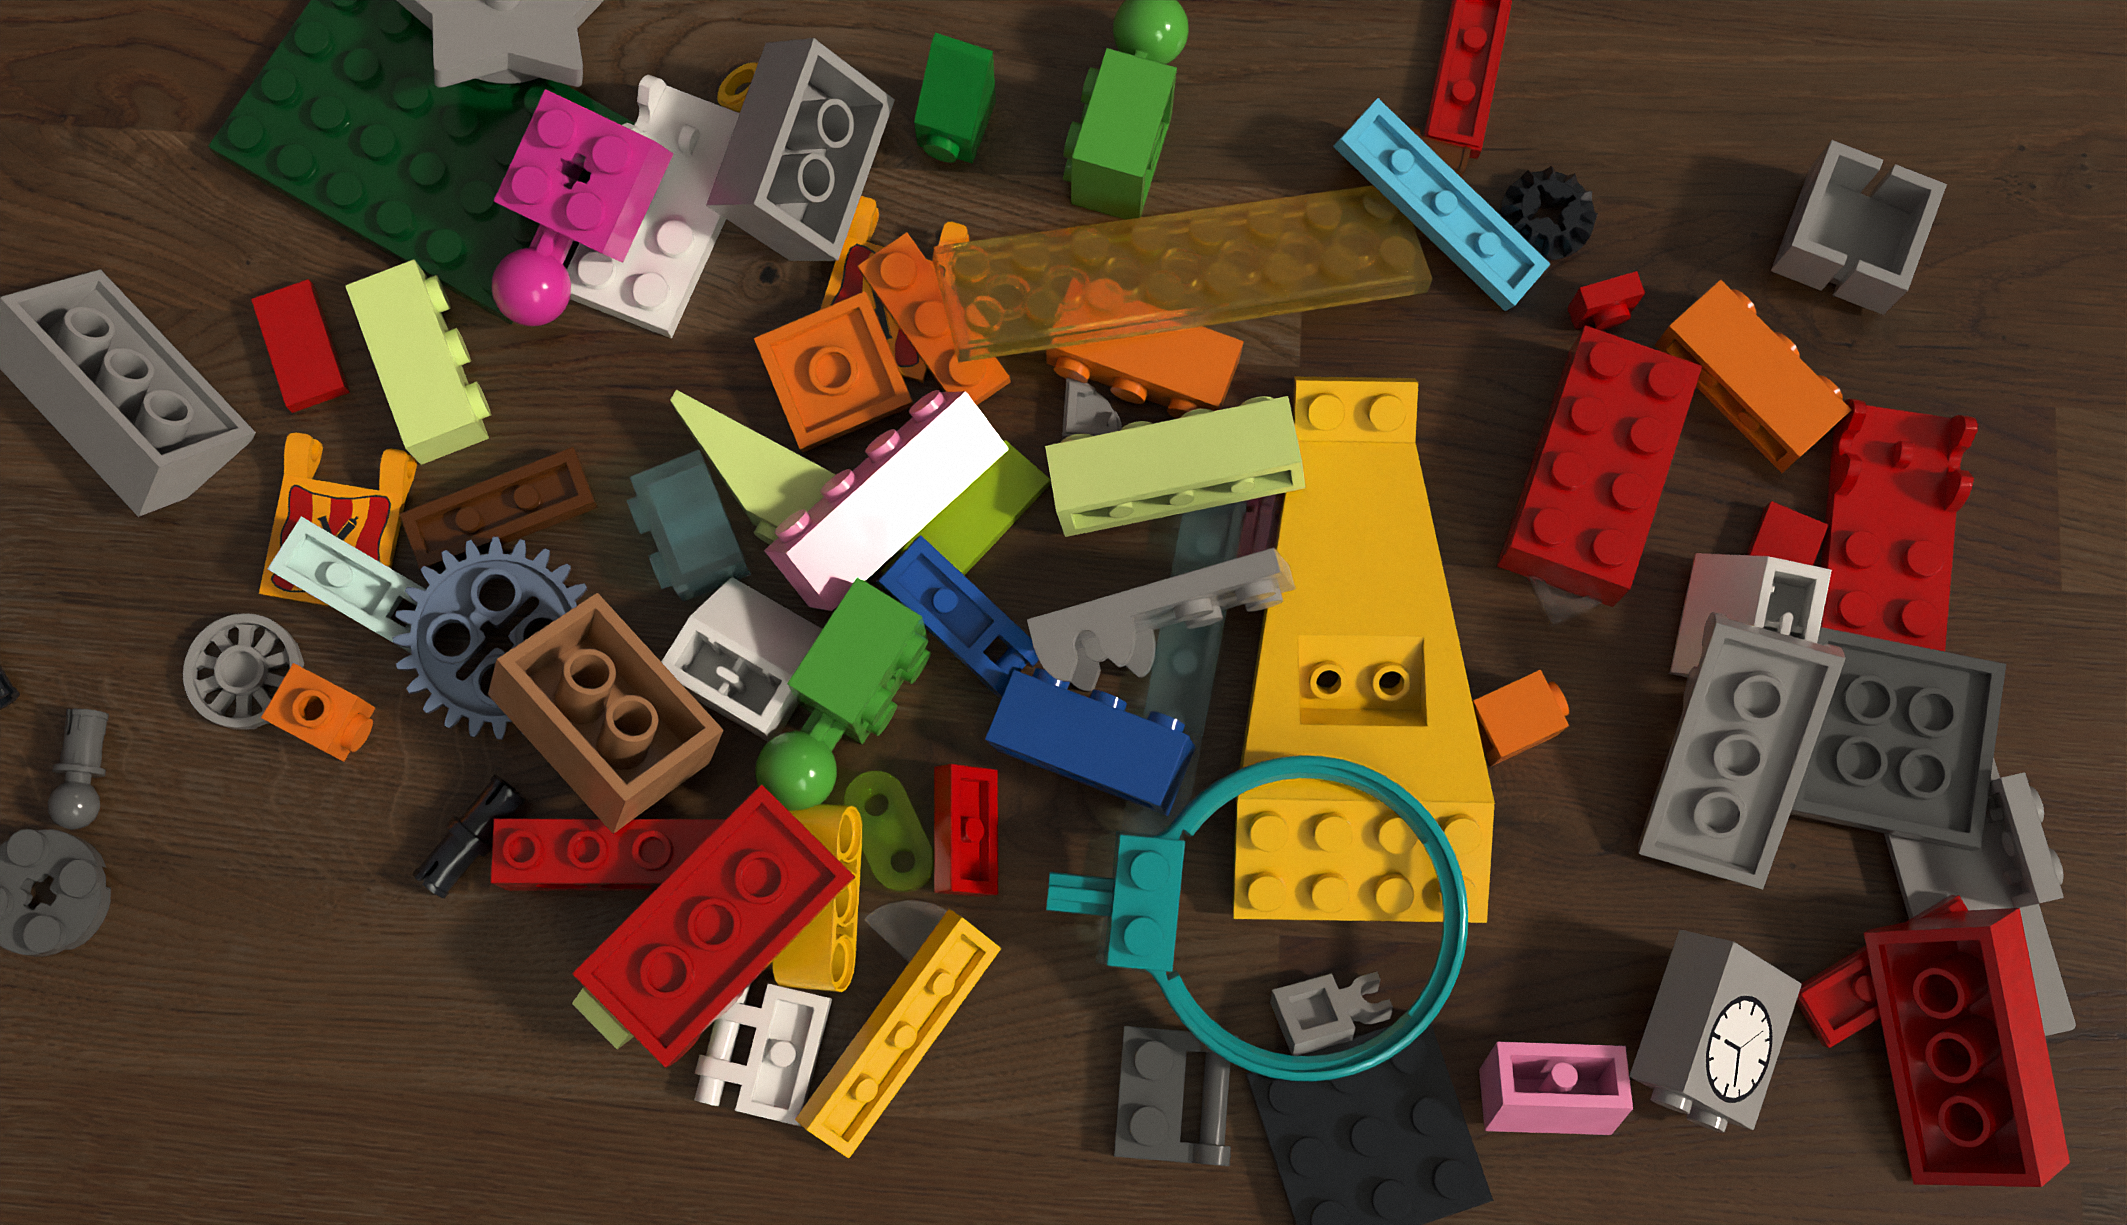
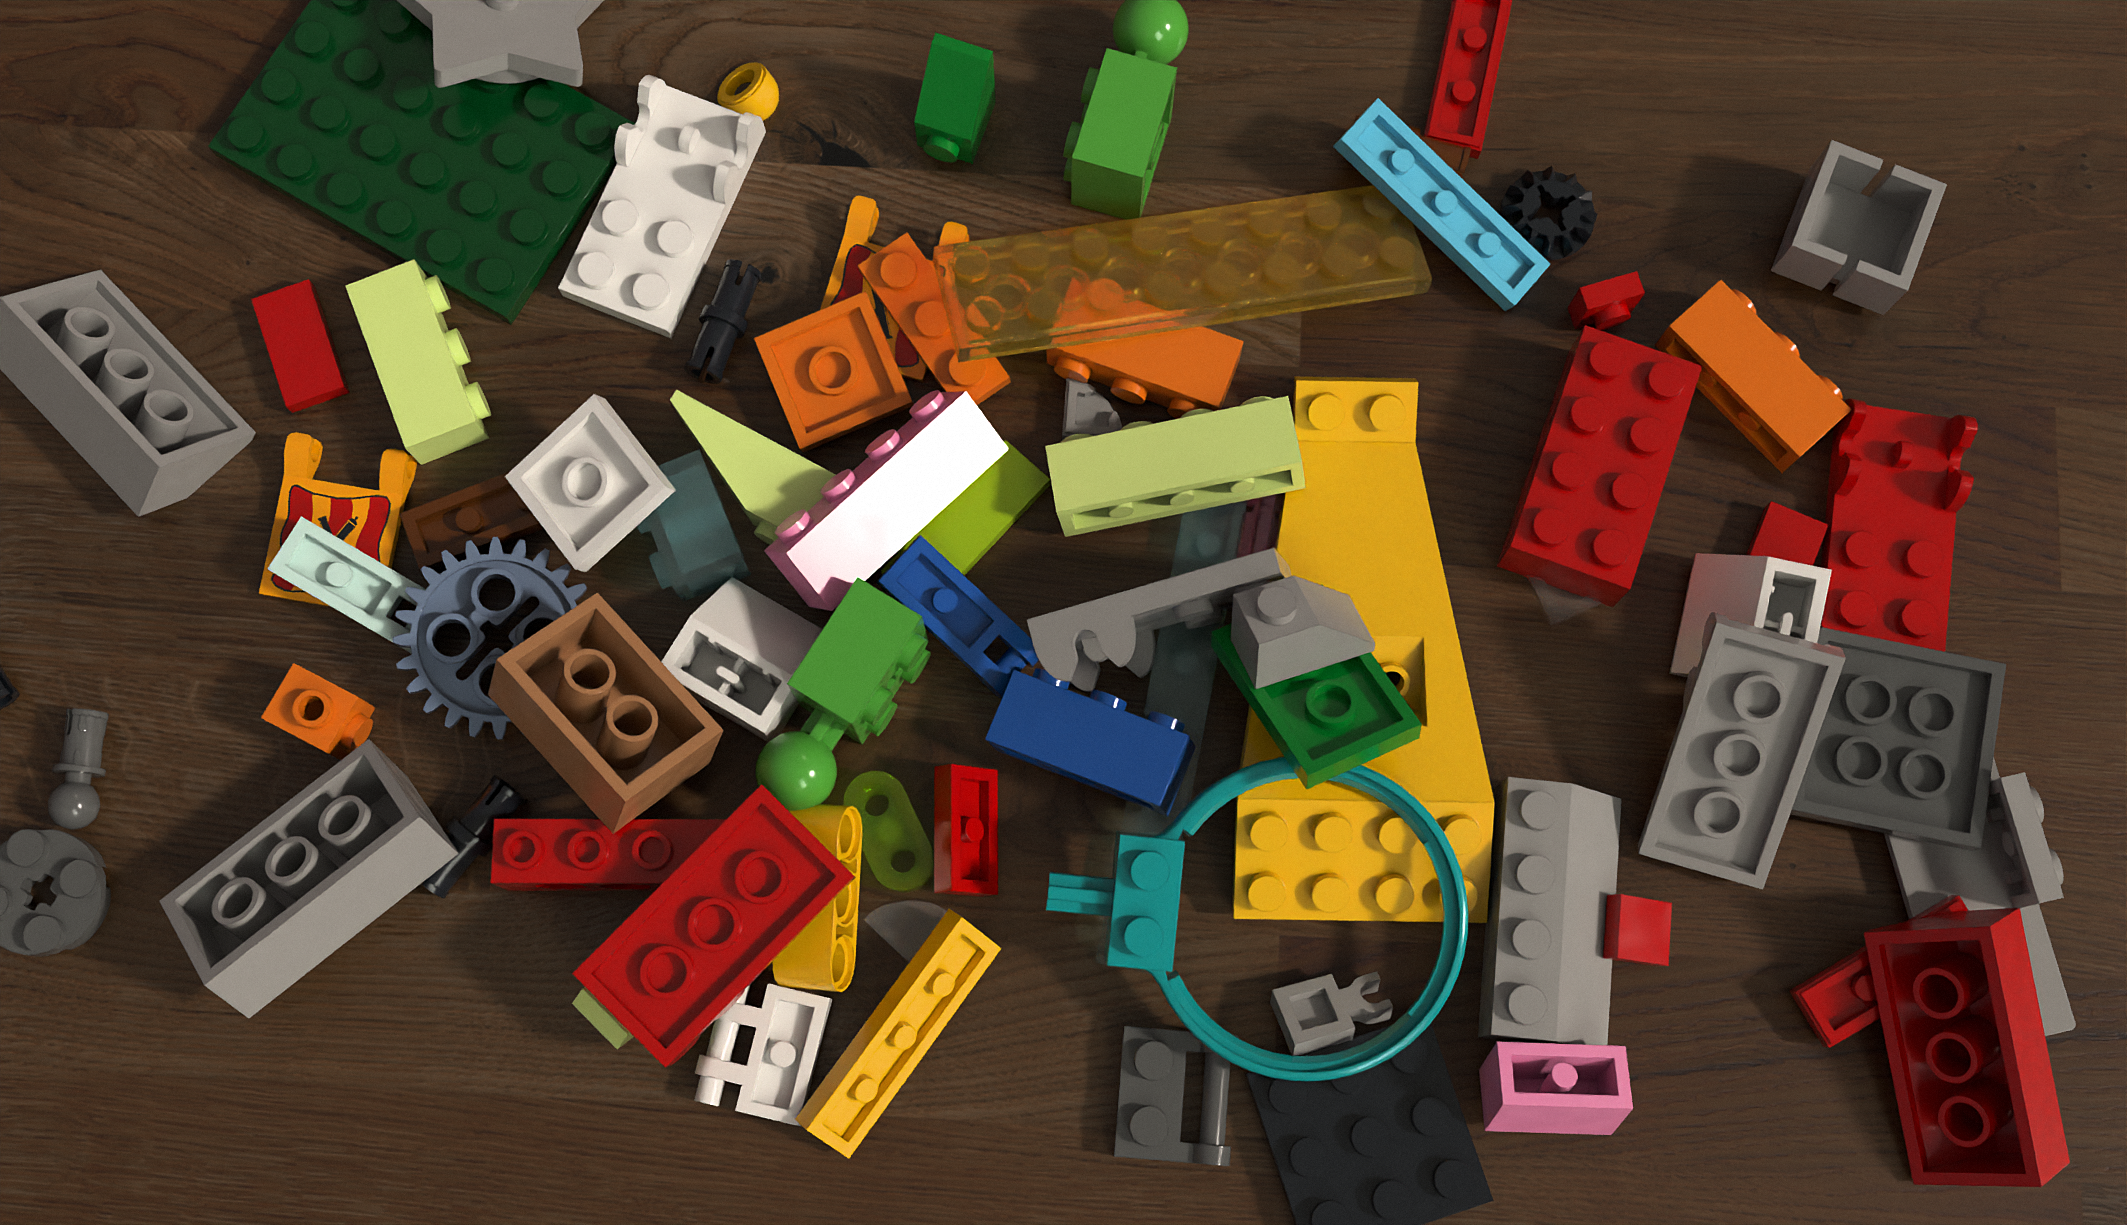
(238, 669): light grey wheel -> none
(307, 879): none -> light grey brick
(544, 186): dark pink brick -> none
(590, 483): none -> white plate
(723, 321): none -> black pin
(801, 151): light grey brick -> none
(1295, 629): none -> light grey slope
(1328, 715): none -> green plate
(1520, 716): orange brick -> none
(1548, 914): none -> light grey slope
(1637, 930): none -> red tile
(1715, 1032): light grey brick -> none

